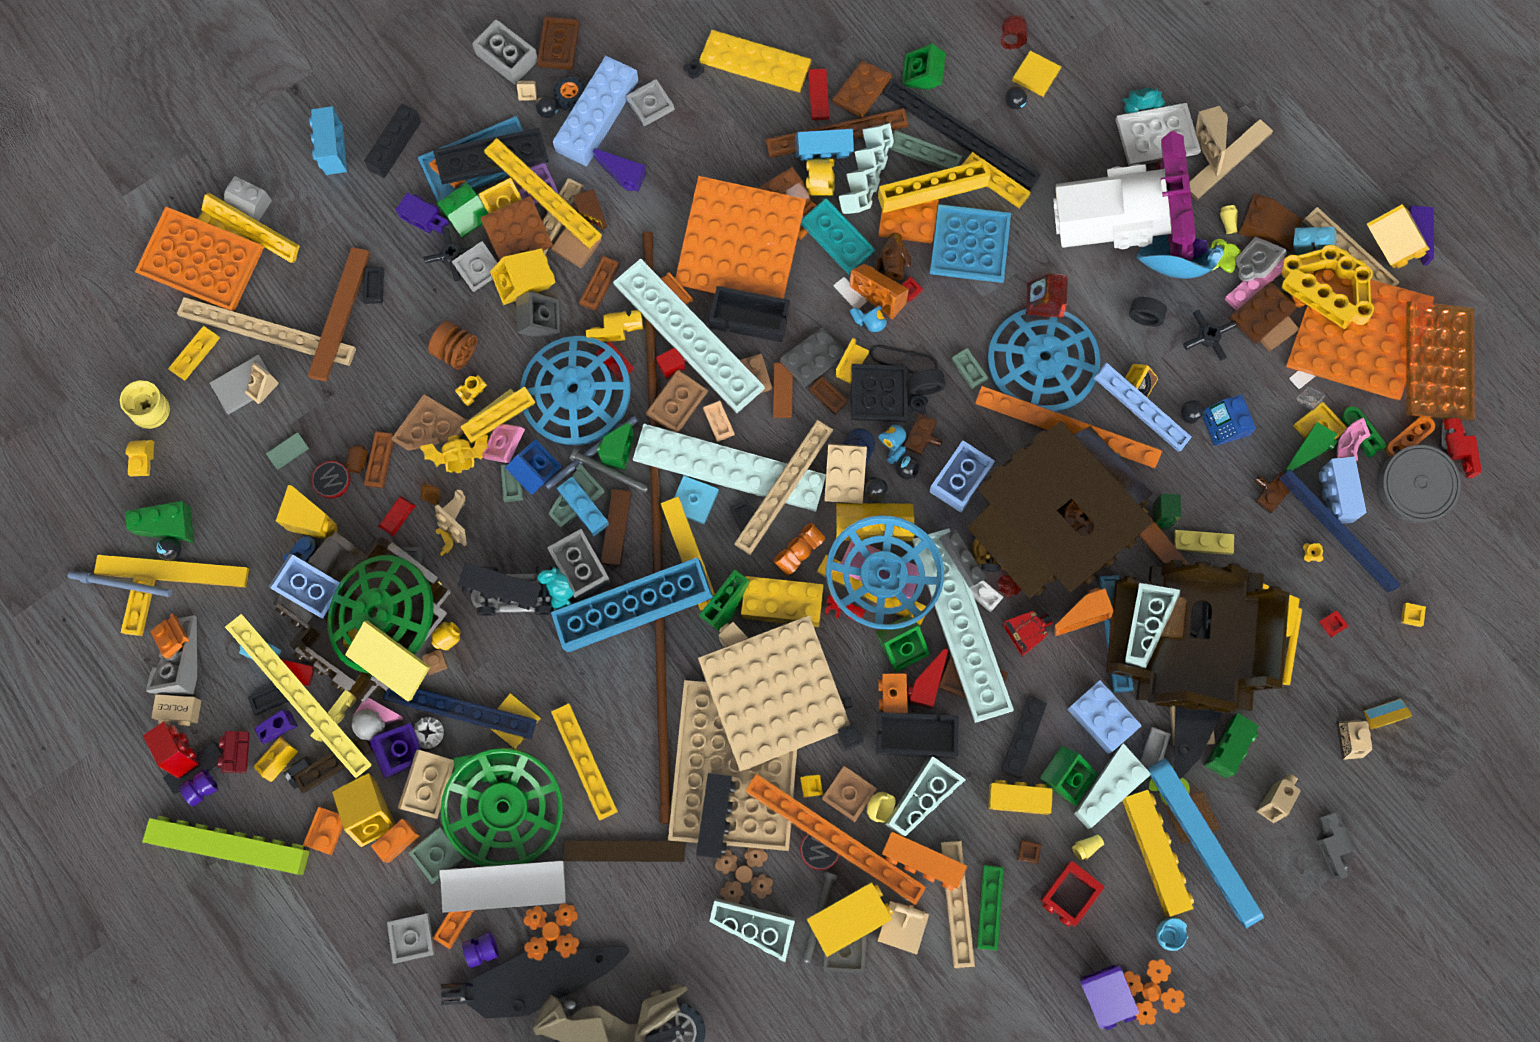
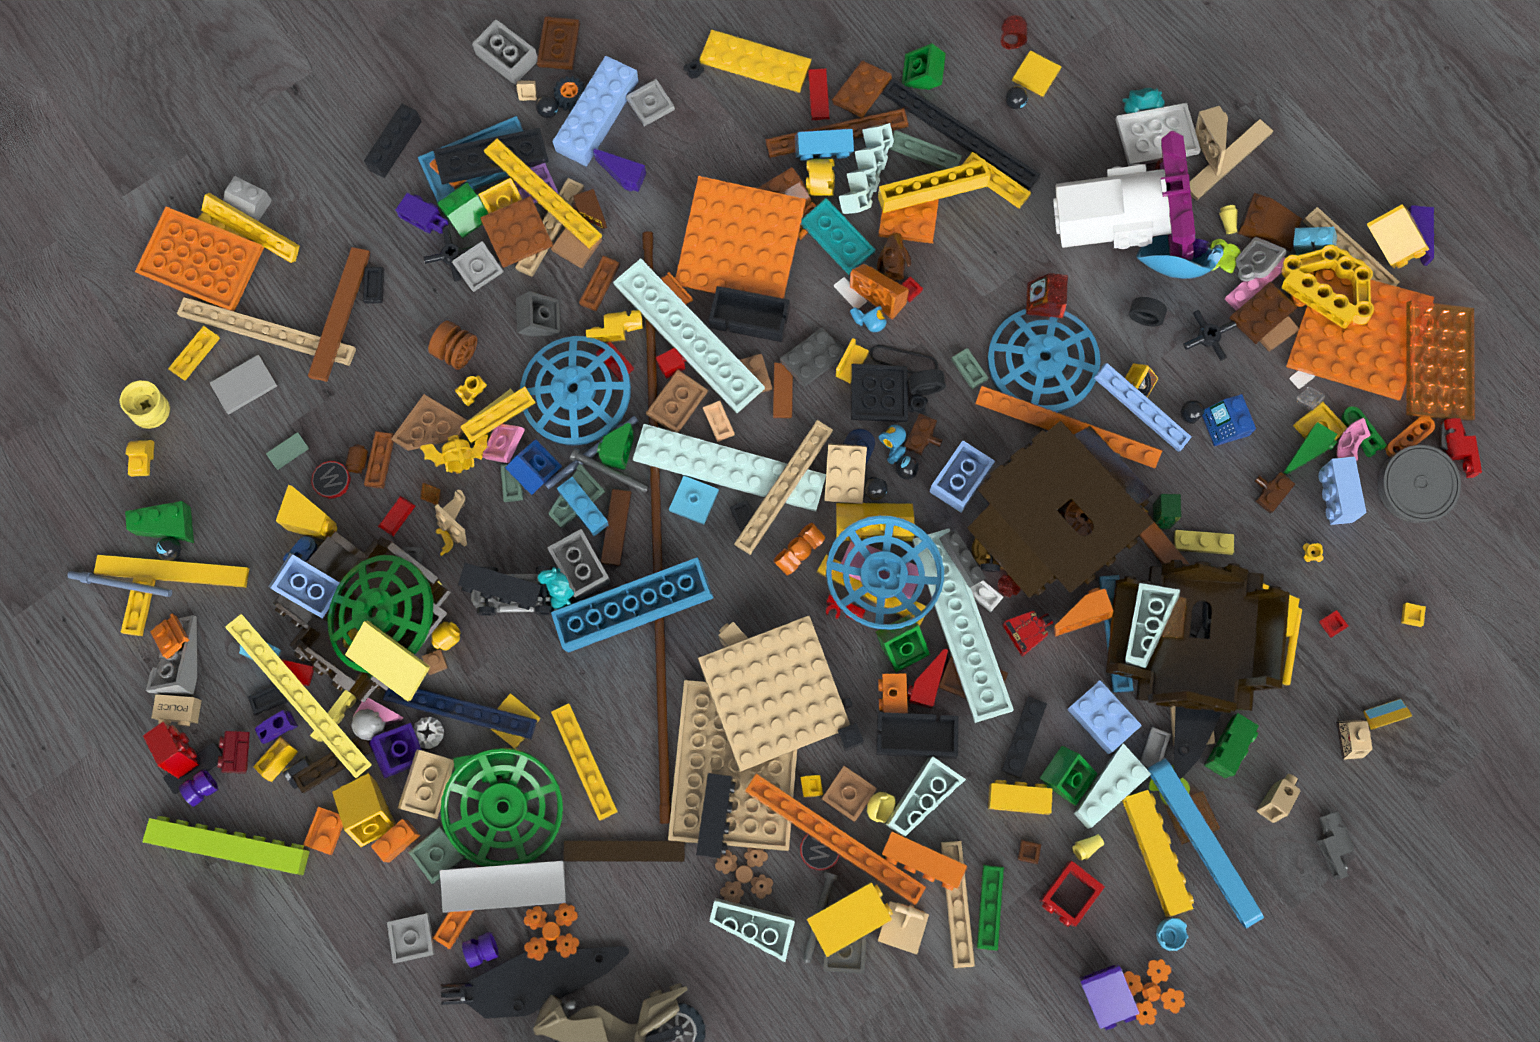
(260, 383): tan slope -> none
(328, 140): dark azure brick -> none
(522, 273): yellow slope -> none
(683, 536): yellow tile -> none
(725, 601): green slope -> none
(781, 600): yellow brick -> none
(828, 395): reddish brown tile -> none
(970, 243): dark azure plate -> none
(1339, 531): dark blue tile -> none

